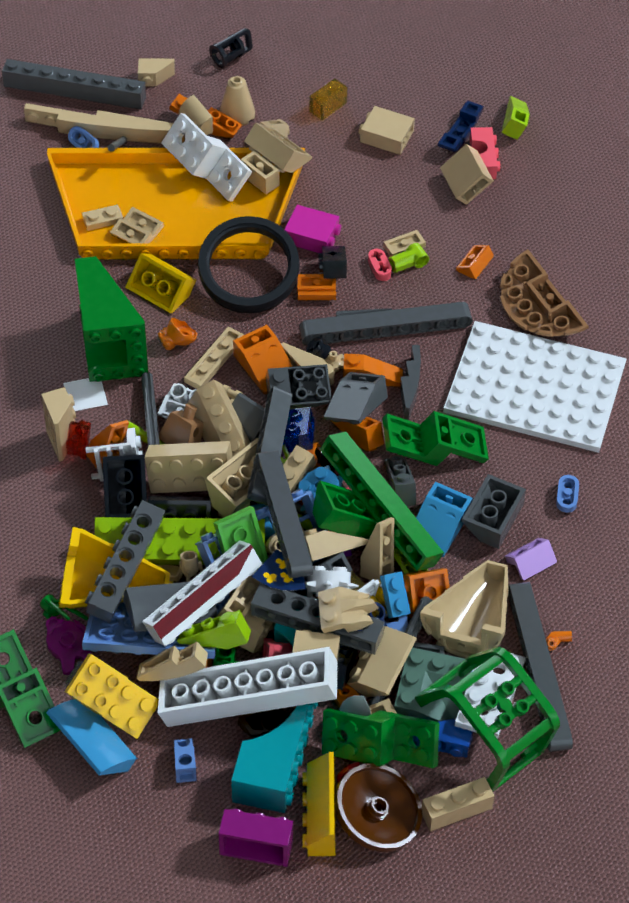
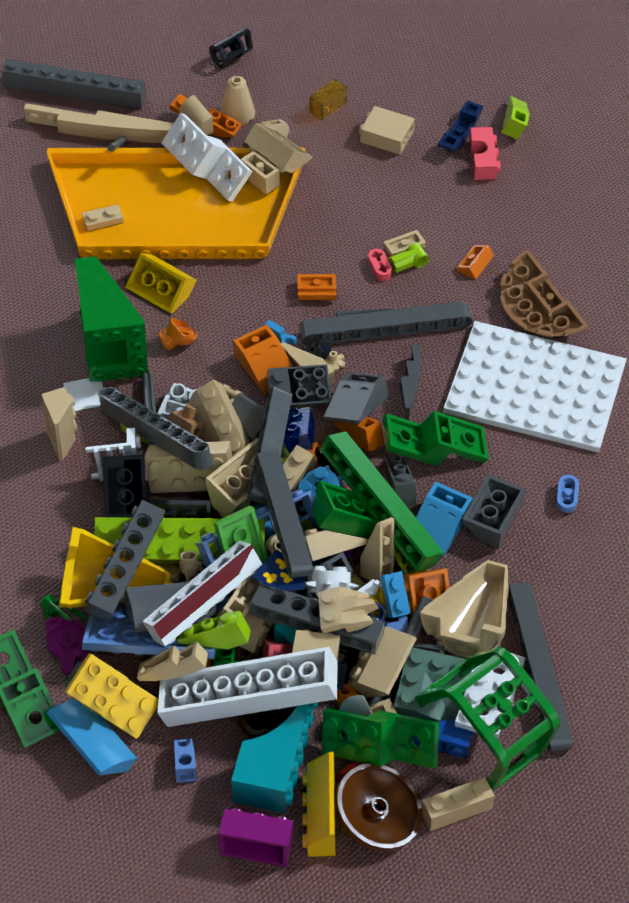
(78, 438): clear red hips -> none
(84, 141): medium blue plate -> none
(112, 434): orange slope -> none
(137, 227): tan slope -> none
(155, 70): tan slope -> none
(155, 428): none -> dark grey beam
(212, 359): tan plate -> none
(244, 225): black tyre -> none
(280, 333): none -> dark azure plate
(312, 228): dark pink brick -> none
(333, 262): black brick -> none
(365, 364): orange slope -> none
(466, 174): tan brick -> none
(532, 558): lavender panel -> none
(557, 637): orange arm -> none

